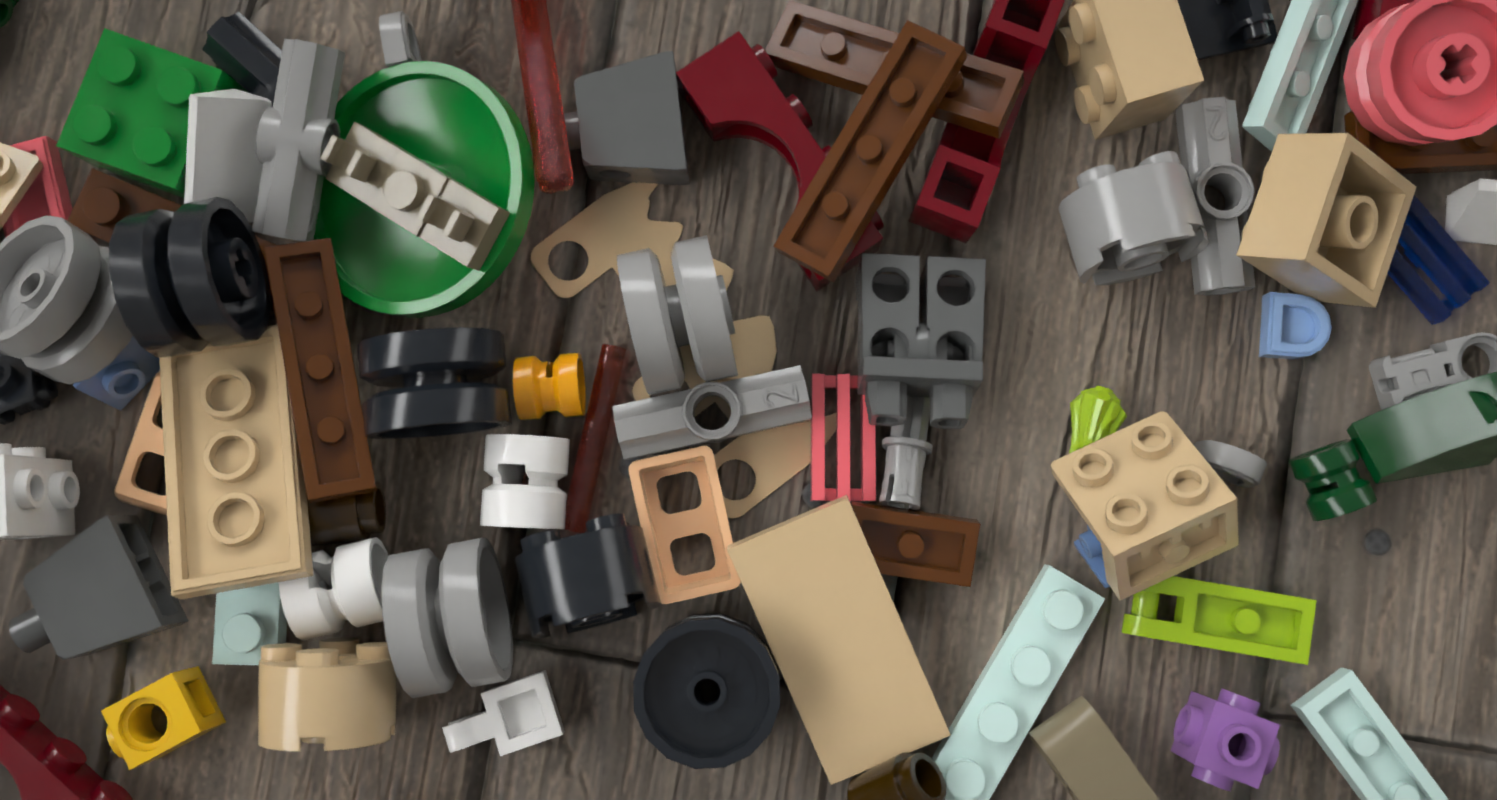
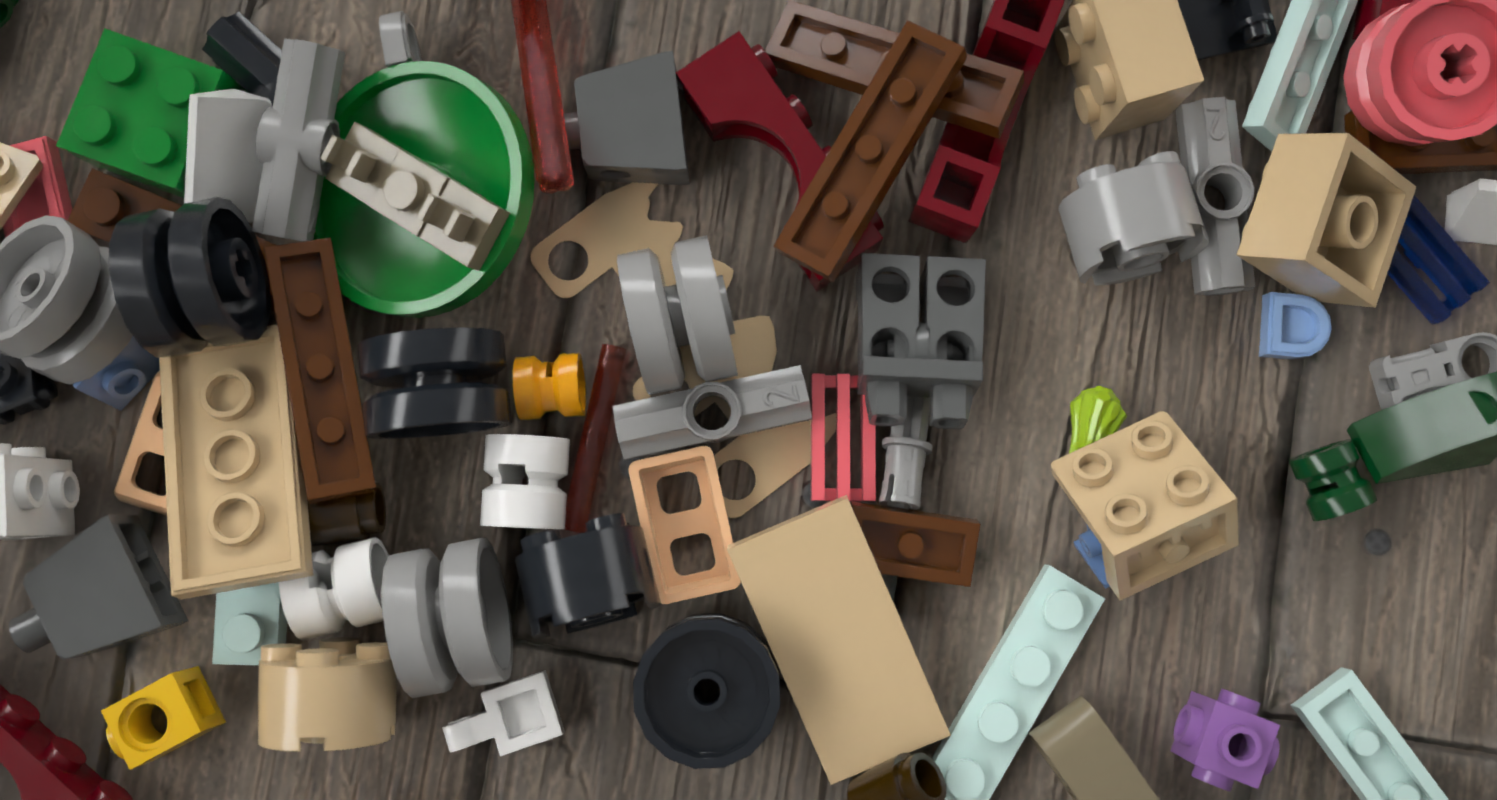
(1226, 619): lime plate -> none
(1233, 463): light grey tile -> none

